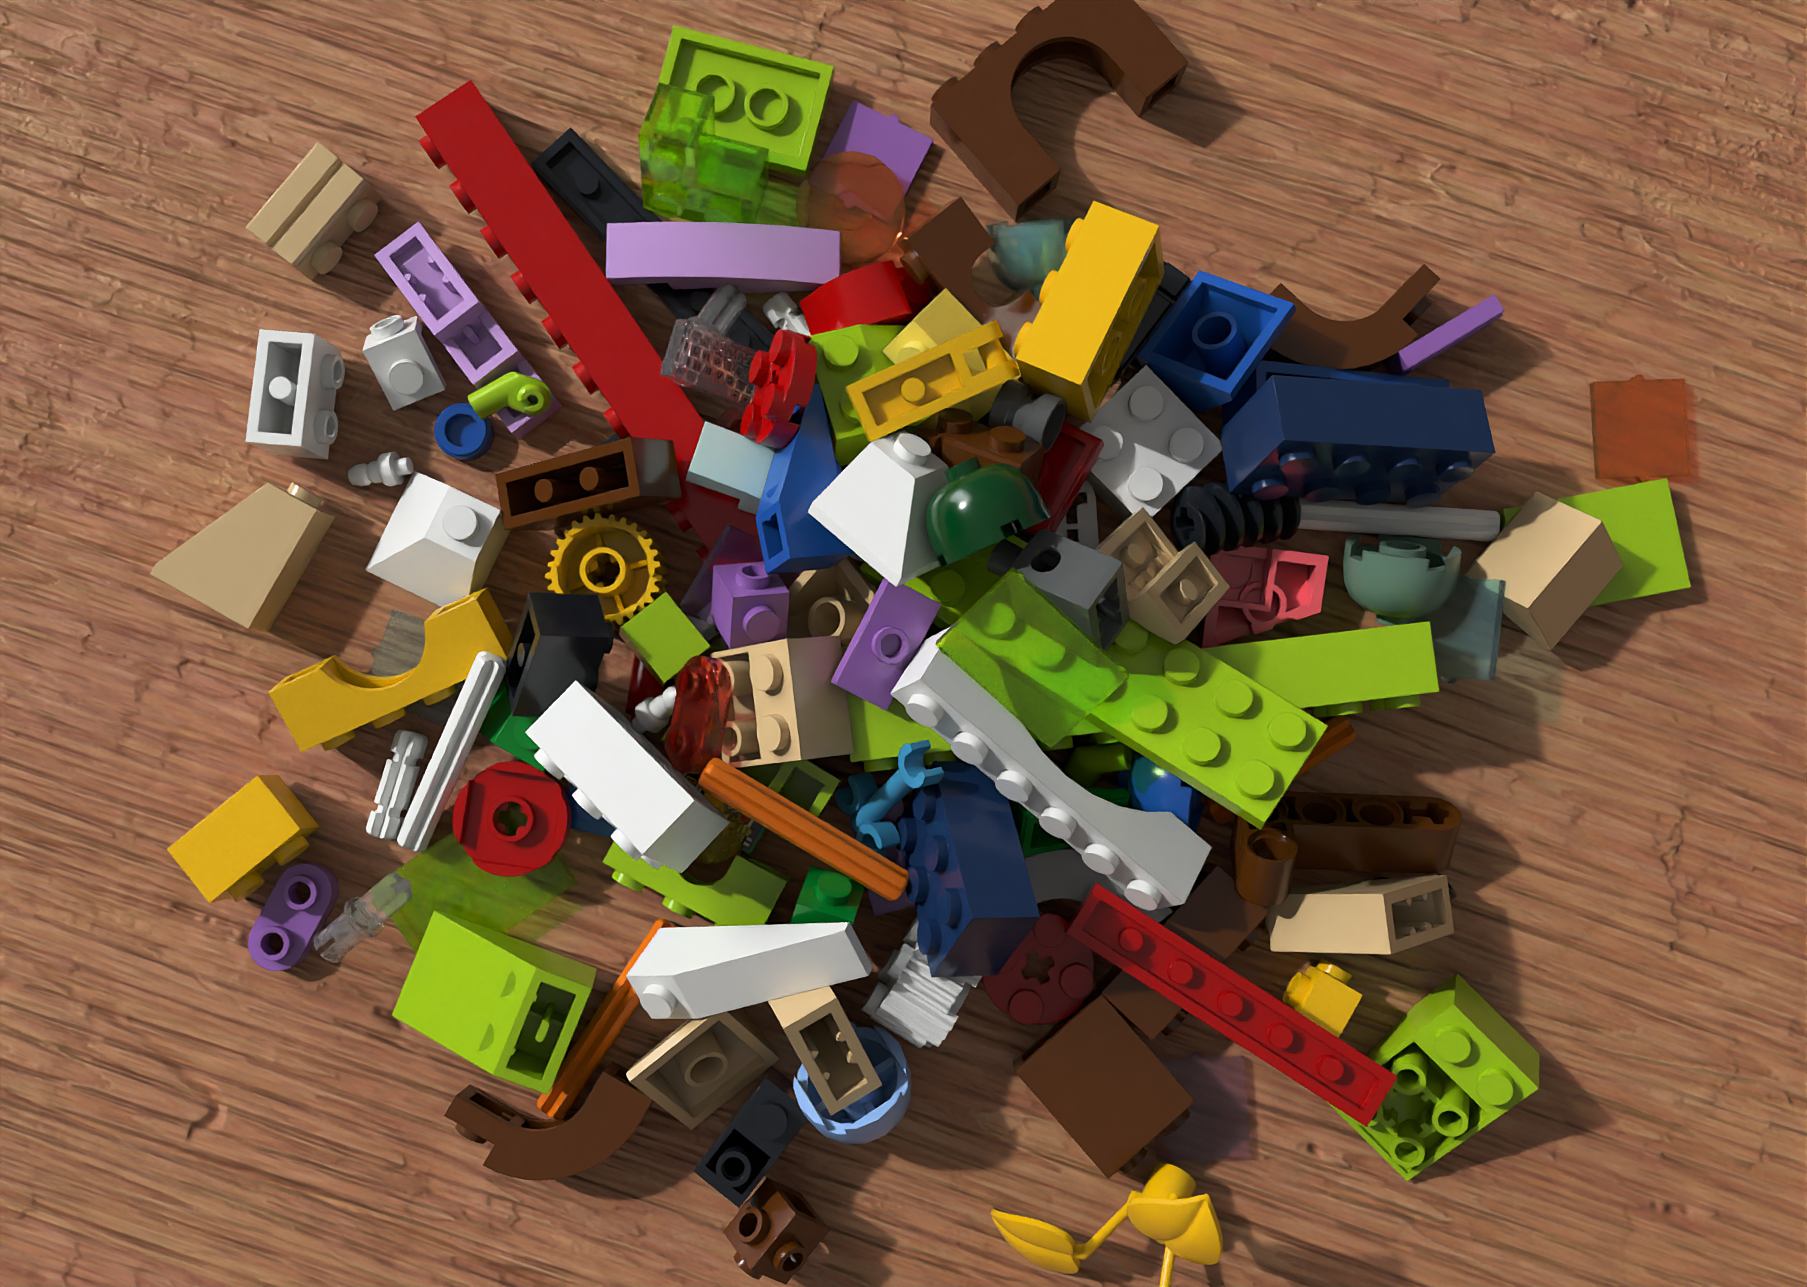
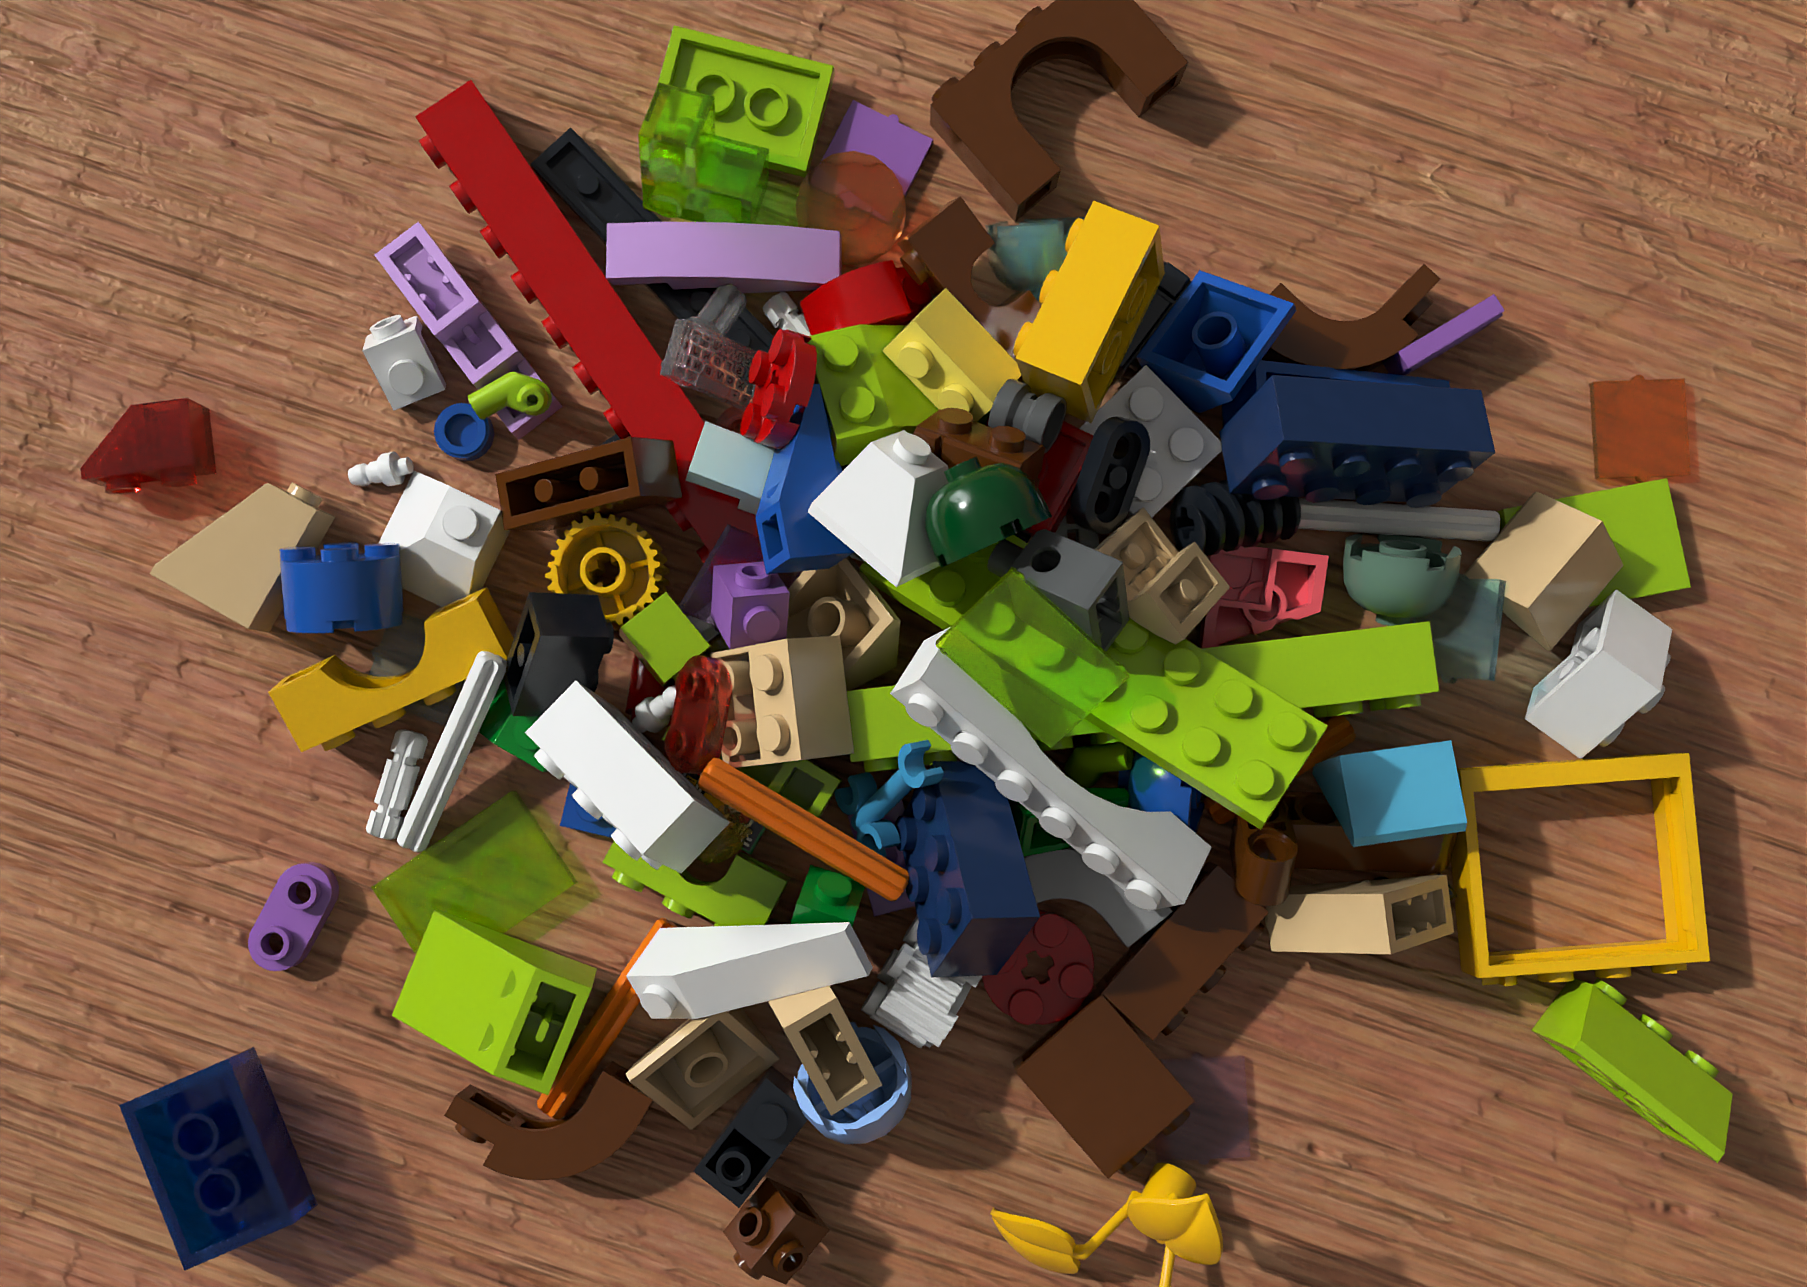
(151, 444): none -> clear red slope
(219, 1158): none -> clear blue brick
(244, 839): yellow brick -> none
(294, 394): white brick -> none
(315, 212): tan brick -> none
(341, 587): none -> blue brick
(364, 916): clear axle -> none
(487, 839): red plate -> none
(885, 643): medium lavender plate -> none
(929, 382): yellow plate -> none
(1110, 475): none -> black plate
(1230, 1004): red plate -> none
(1323, 996): yellow brick -> none
(1394, 793): none -> medium azure slope
(1454, 1073): lime slope -> none
(1605, 679): none -> white brick
(1639, 1065): none -> lime slope
(1678, 867): none -> yellow window

